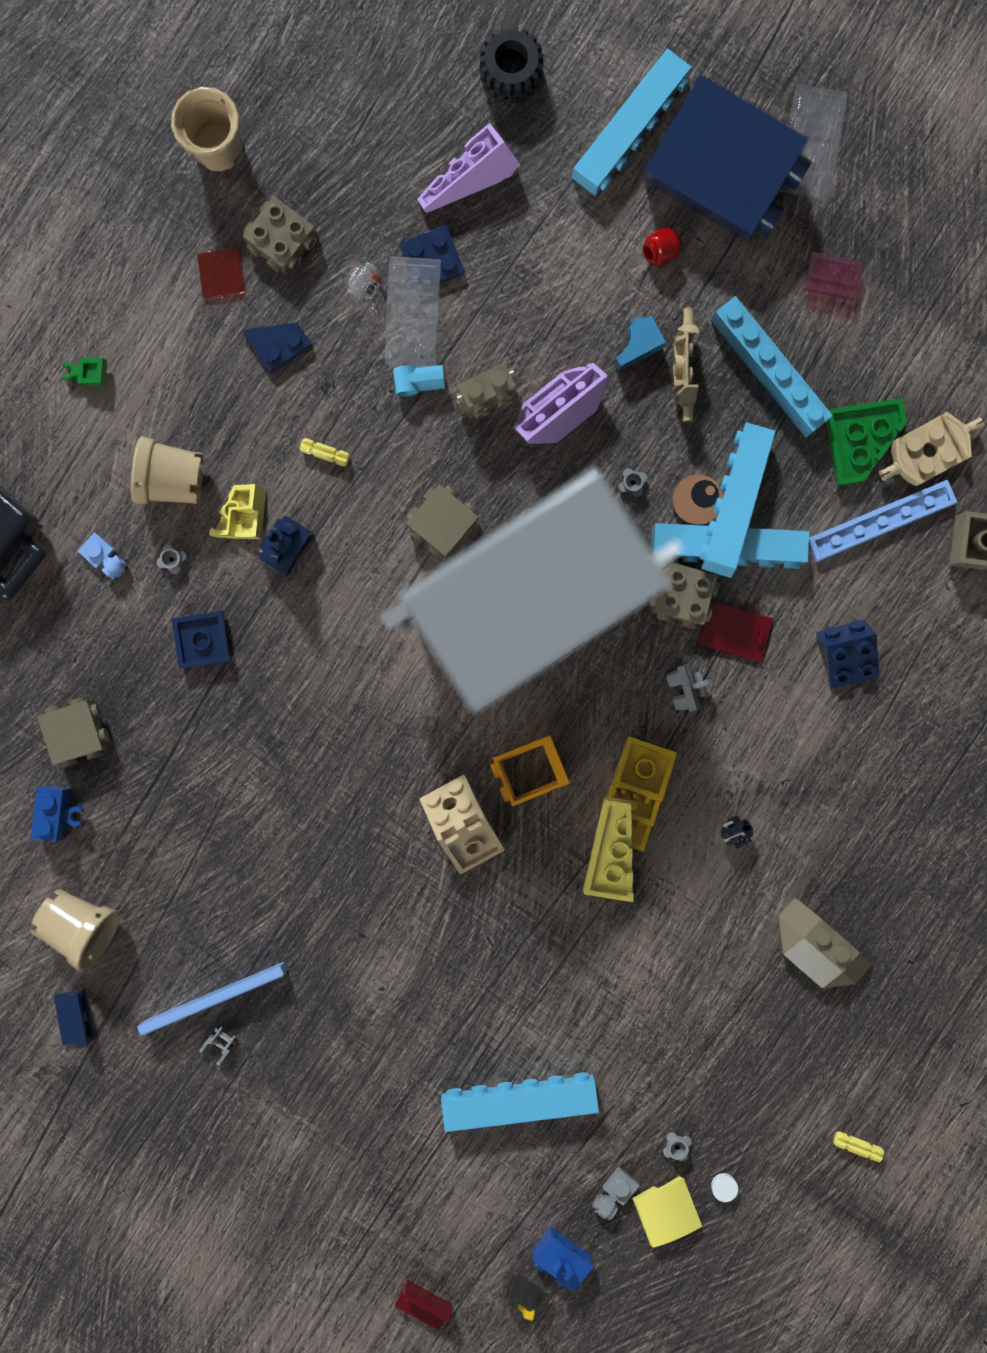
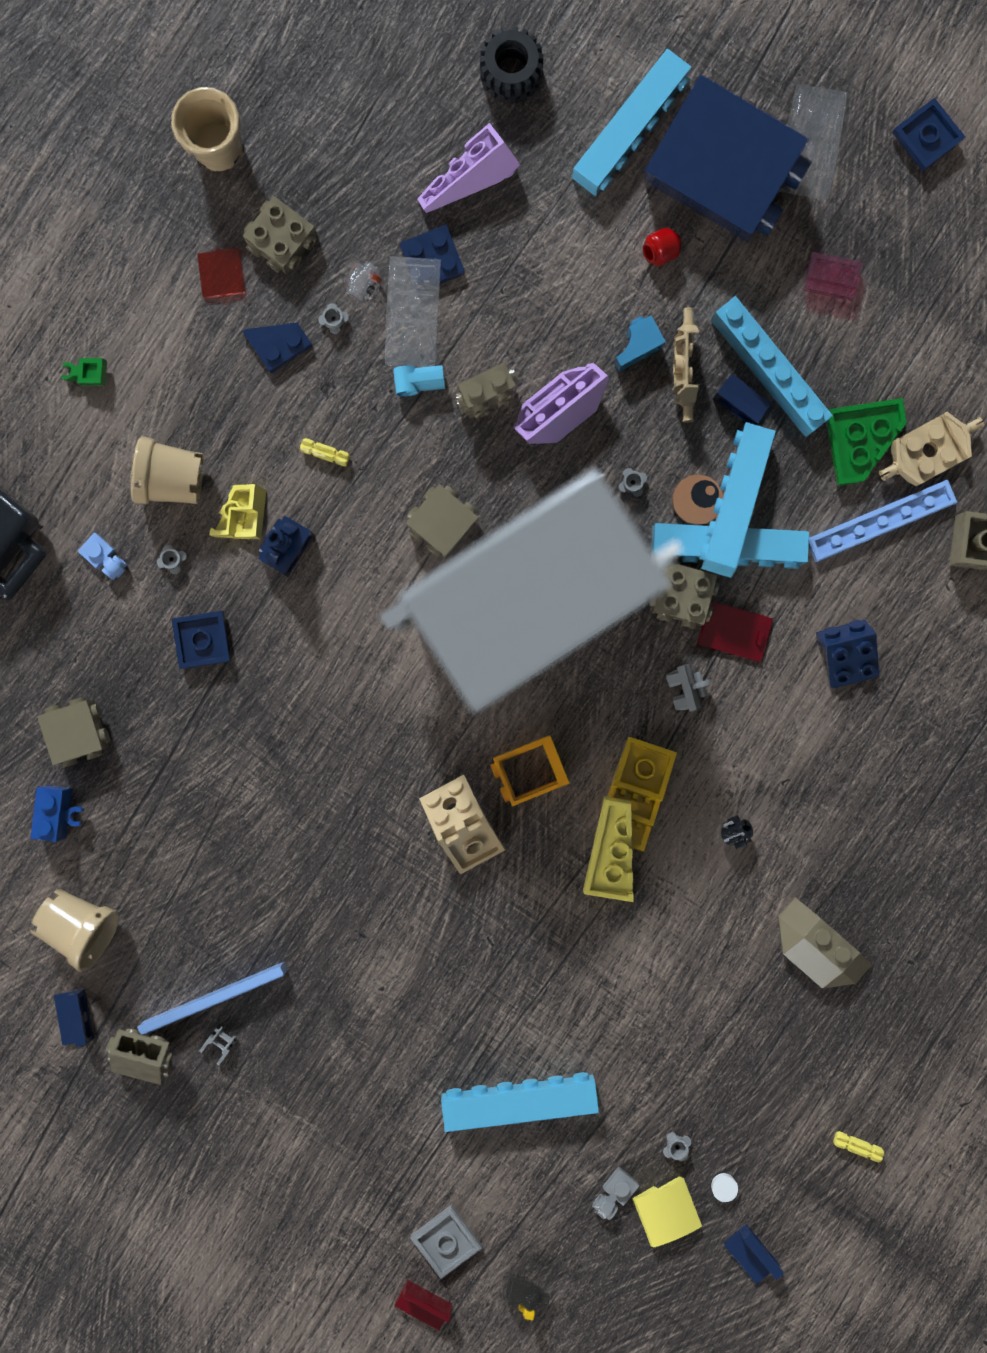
(139, 1056): none -> dark tan brick
(333, 311): none -> light grey plate
(446, 1241): none -> light grey tile
(562, 1259): blue brick -> none
(742, 400): none -> dark blue panel
(753, 1255): none -> dark blue panel
(928, 134): none -> dark blue plate

